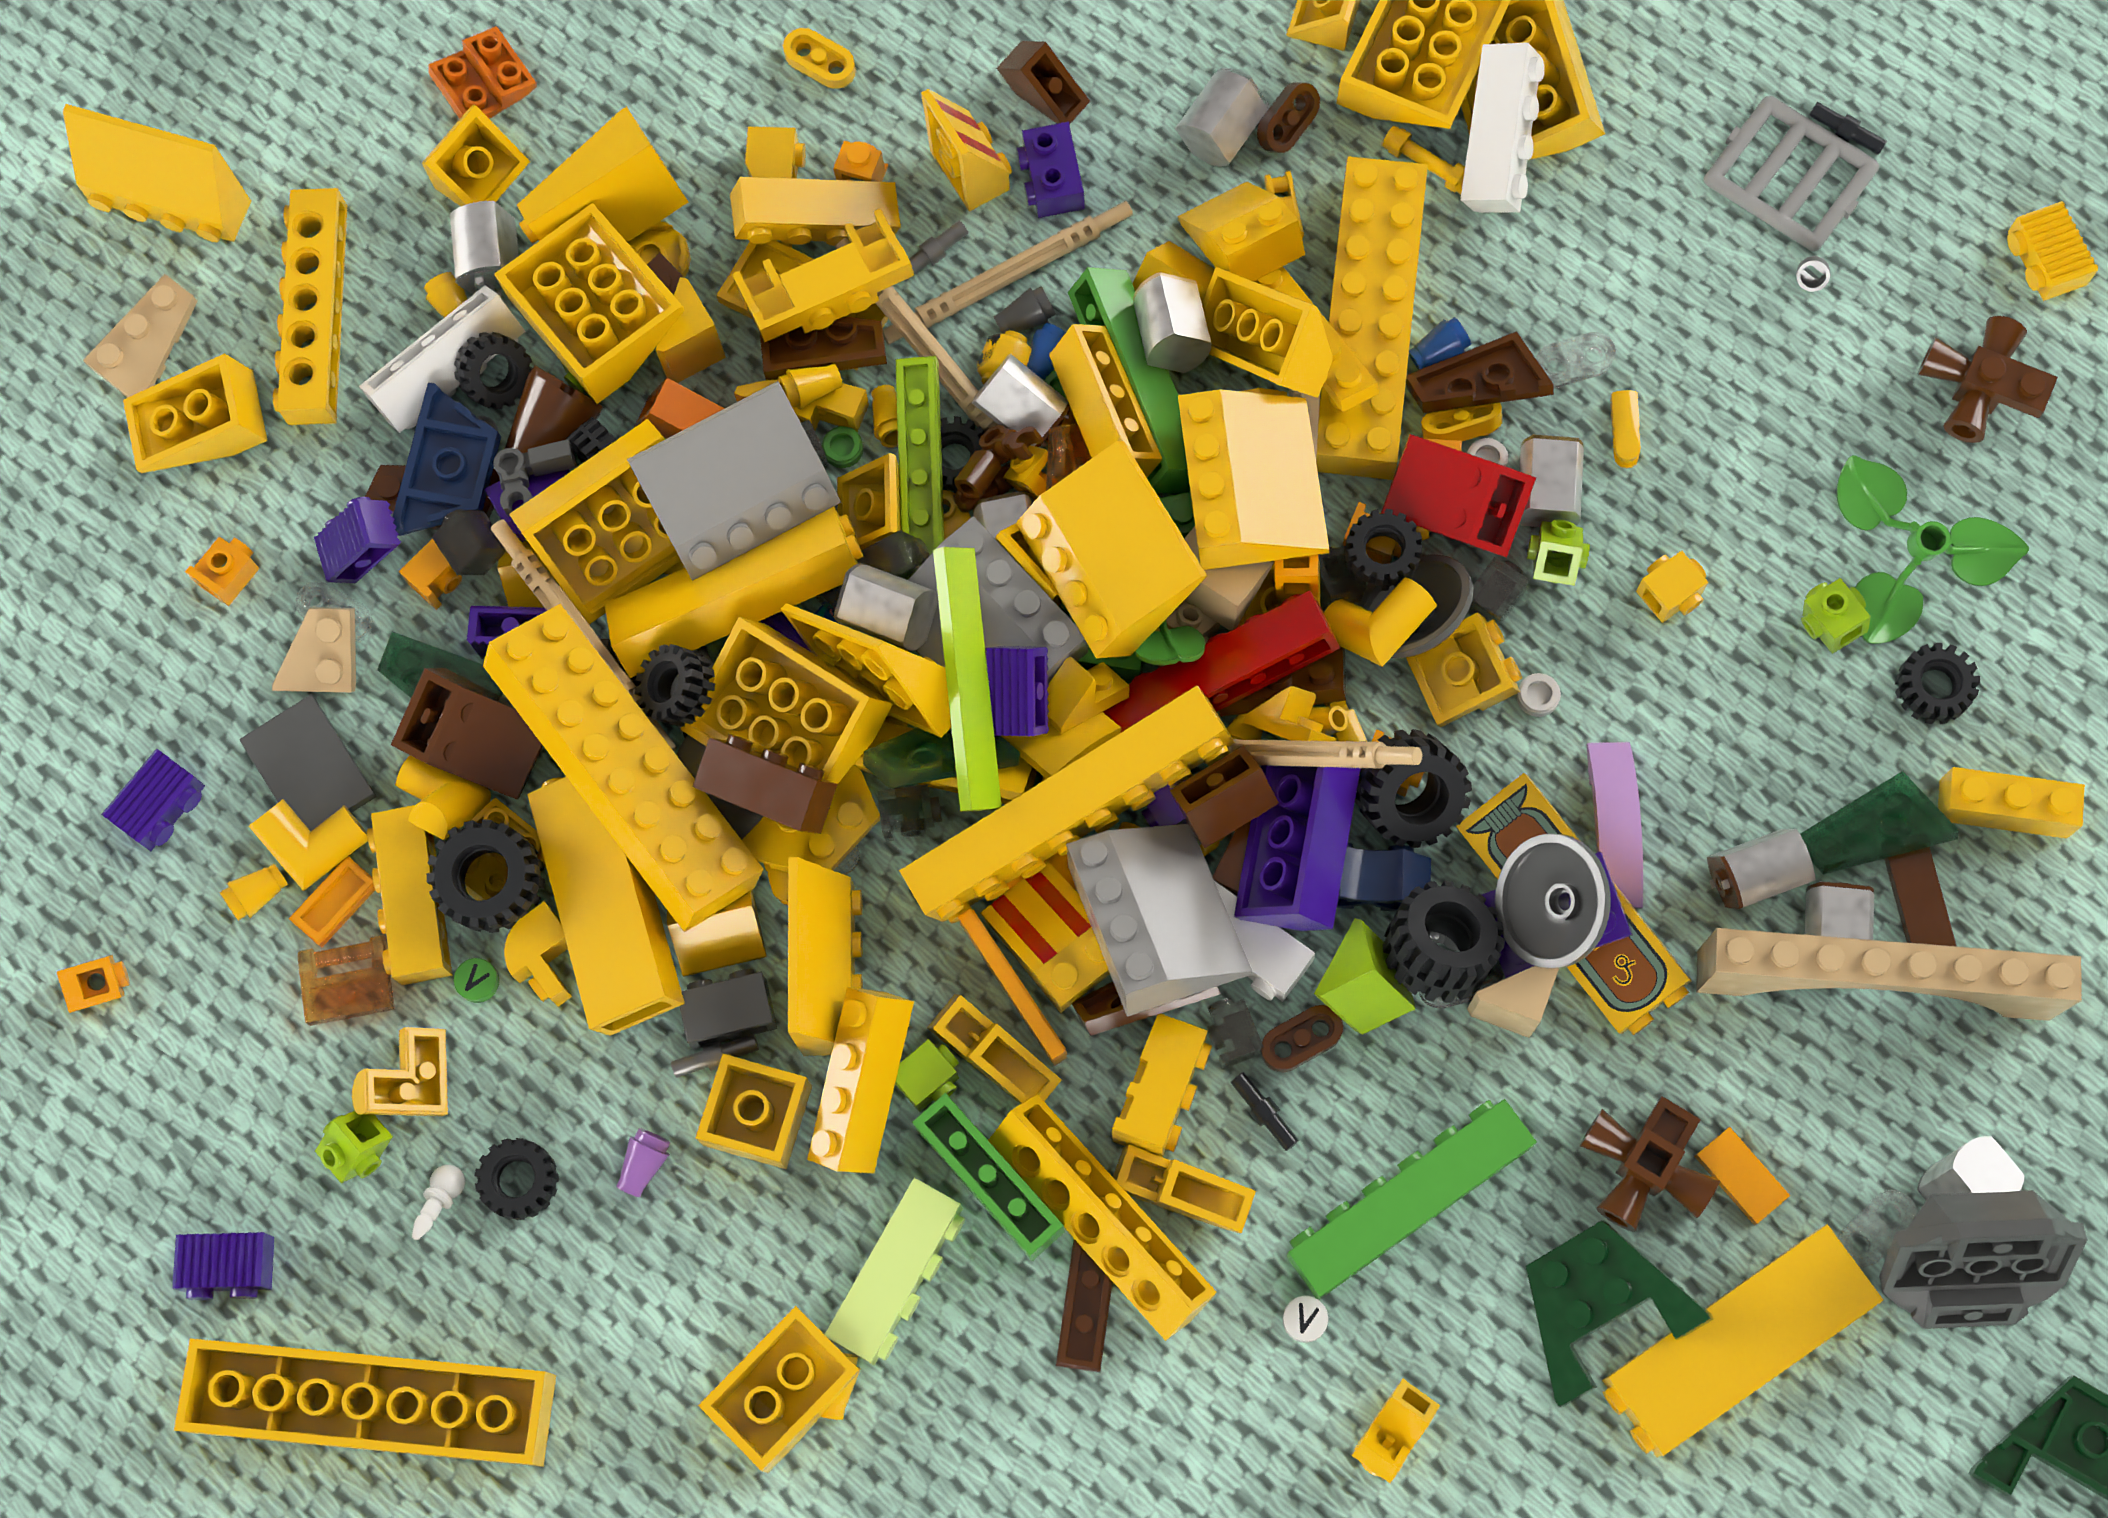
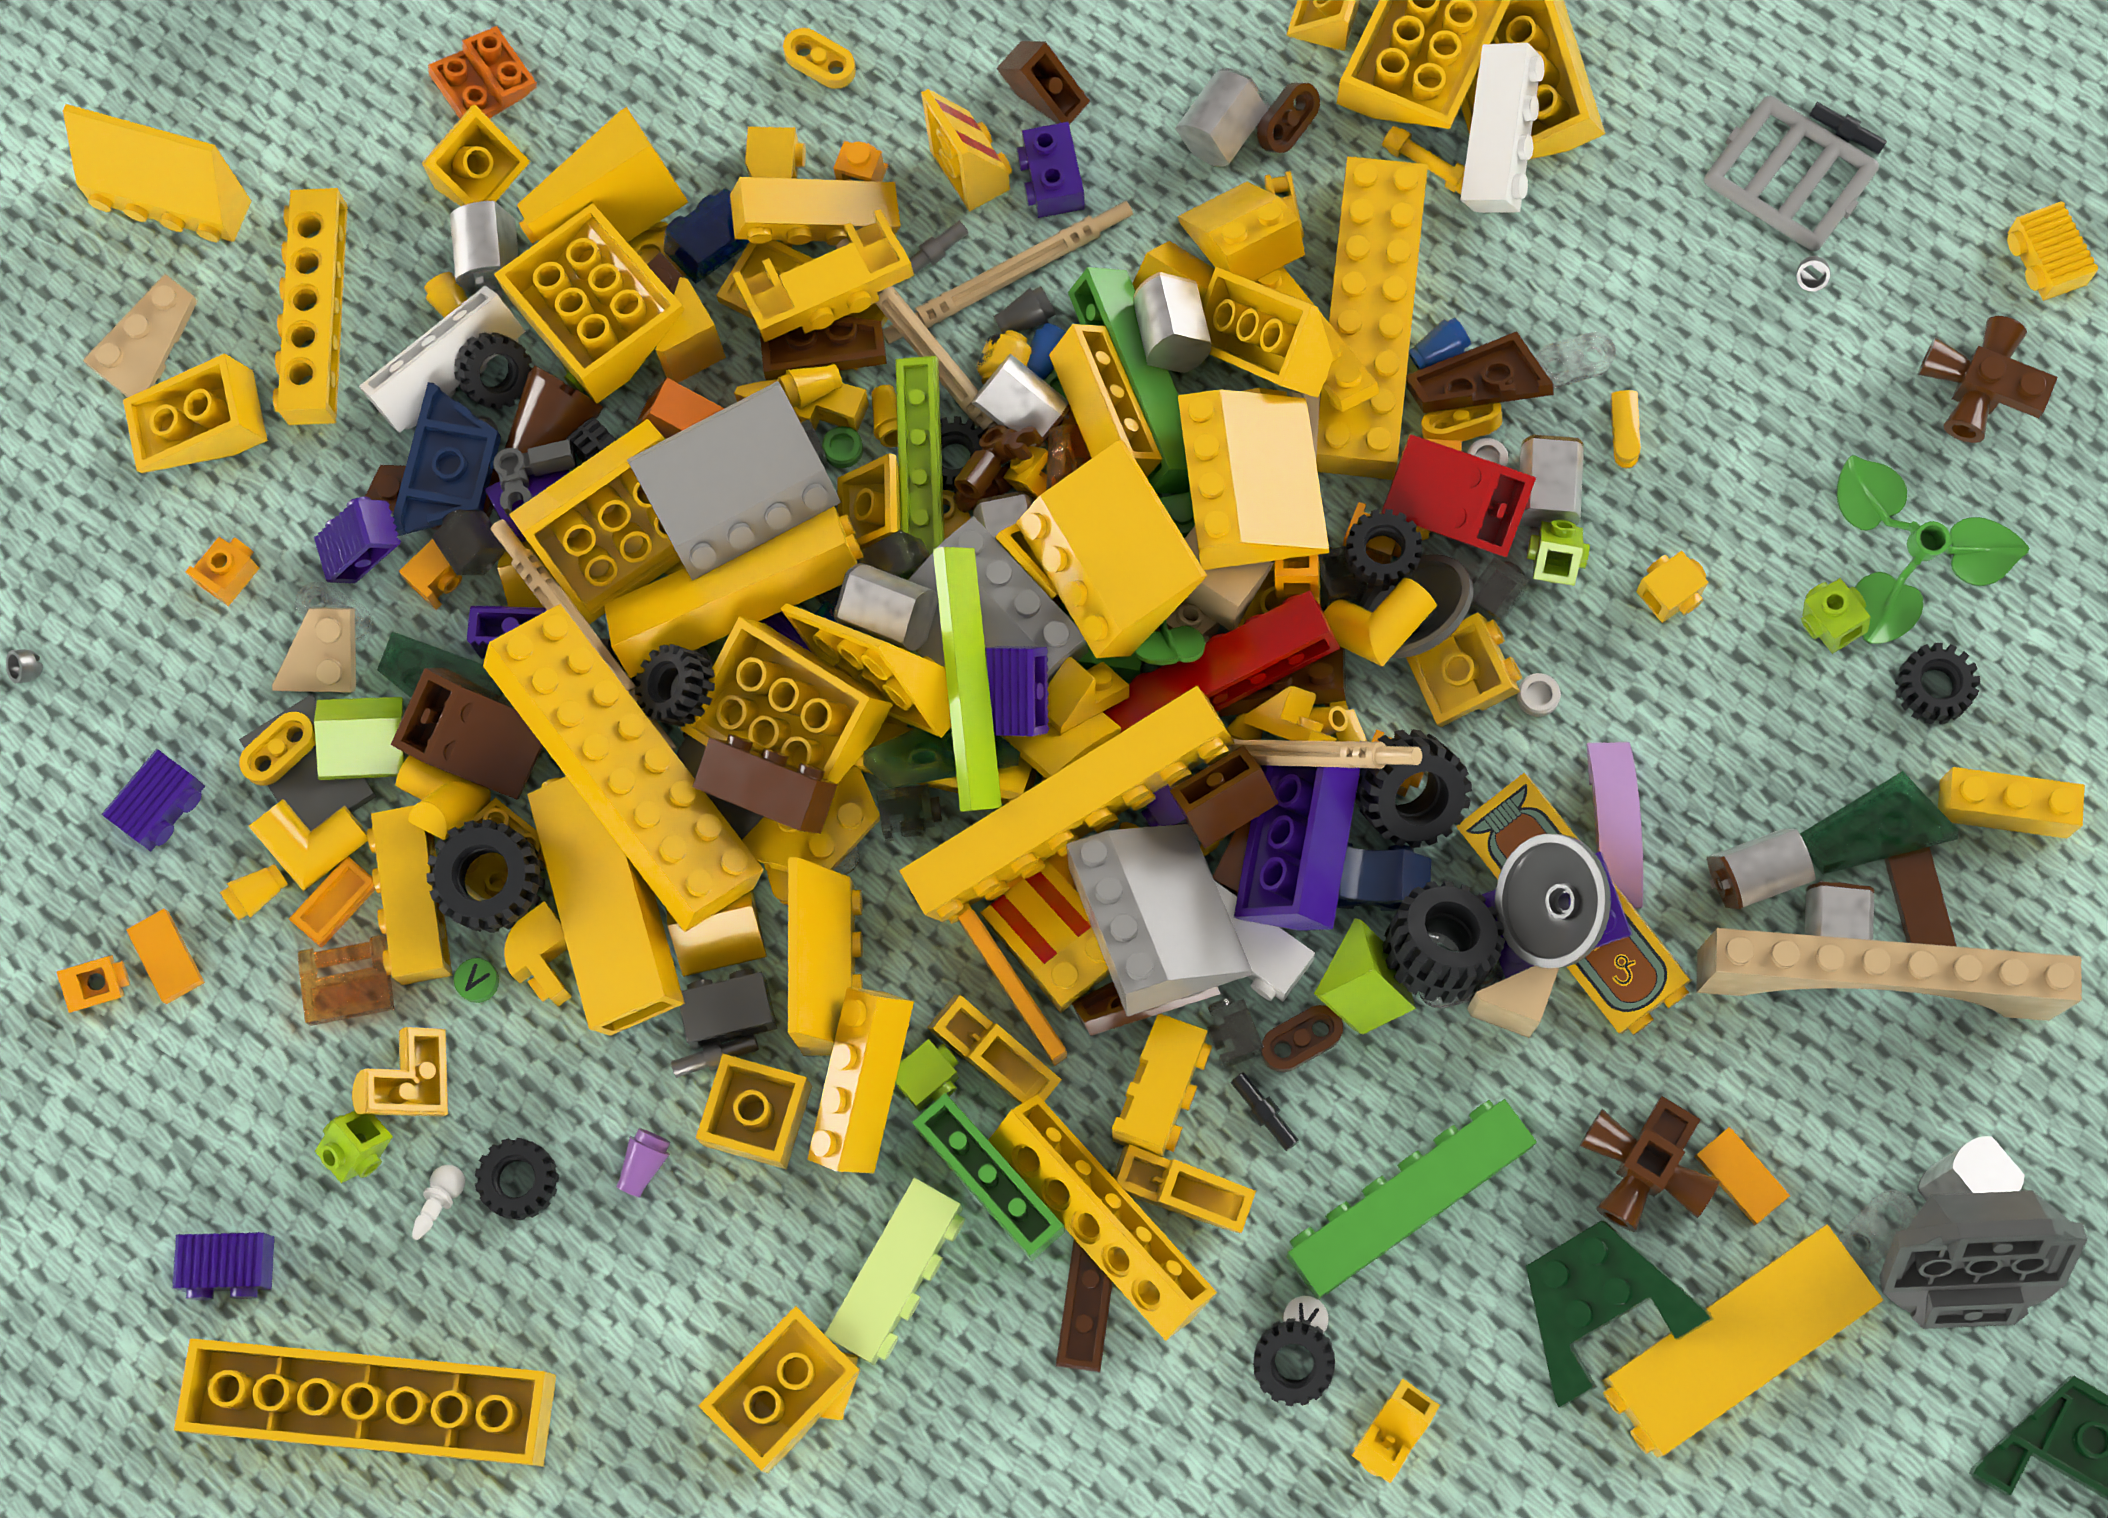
(23, 665): none -> flat silver hinge
(165, 956): none -> light orange tile
(276, 746): none -> yellow plate
(357, 736): none -> lime slope
(704, 237): none -> clear blue brick
(1294, 1390): none -> black tyre

